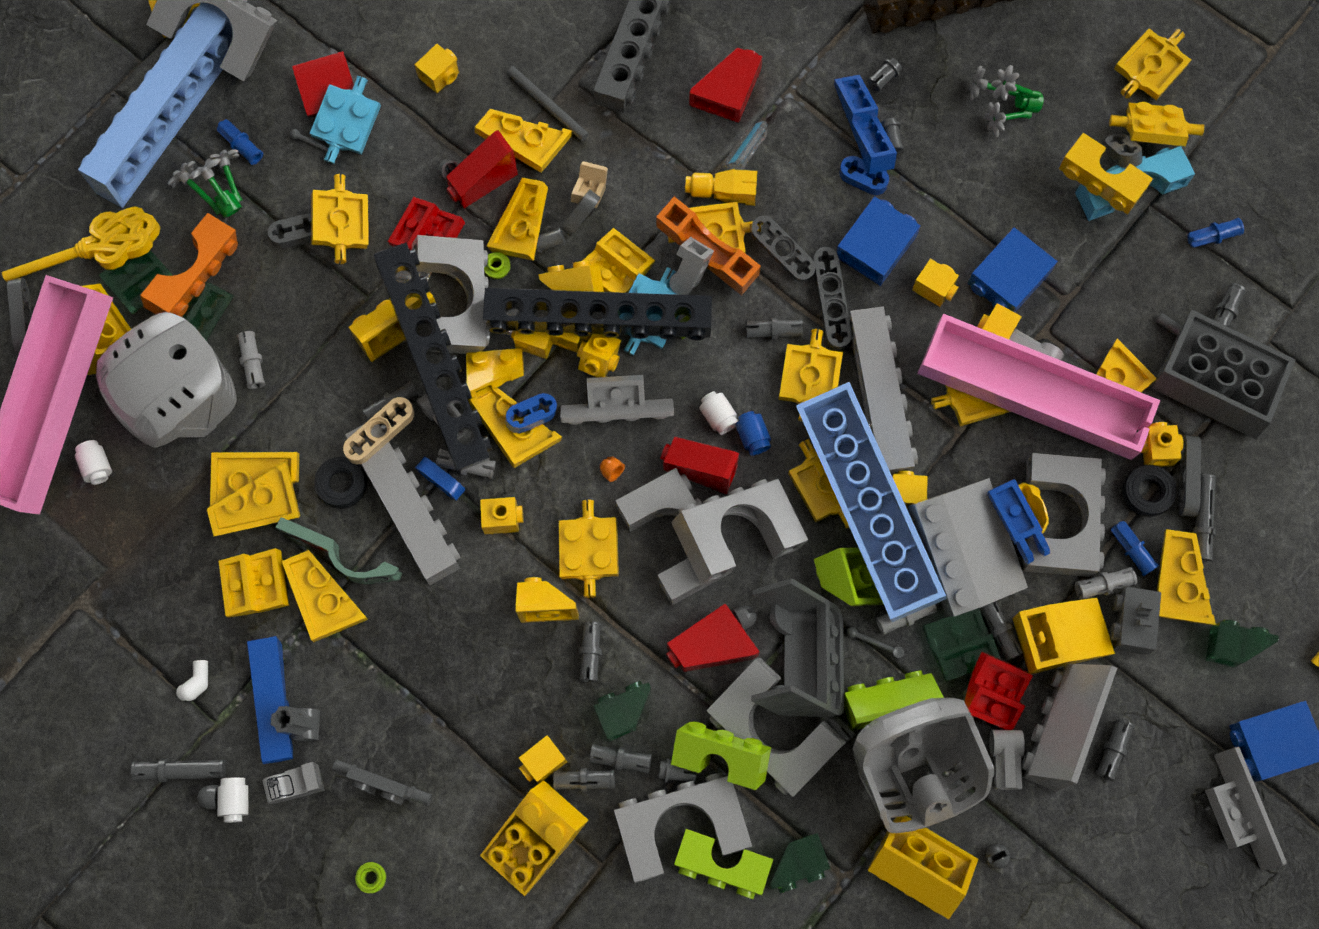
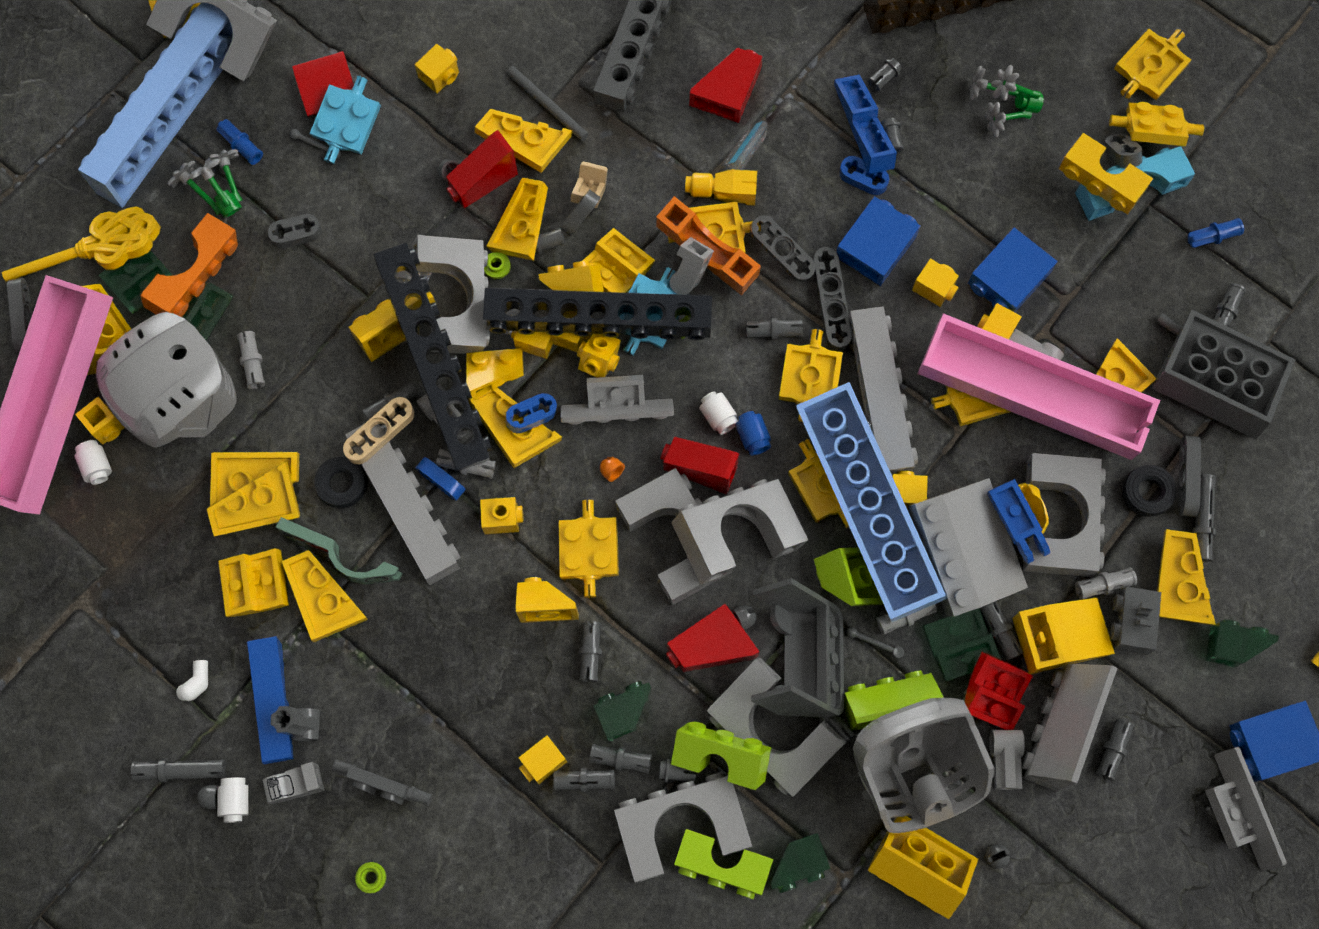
(100, 421): none -> yellow brick
(339, 219): yellow plate -> none
(425, 219): red slope -> none
(533, 837): yellow slope -> none
(1134, 547): blue axle -> none
(1162, 445): yellow brick -> none

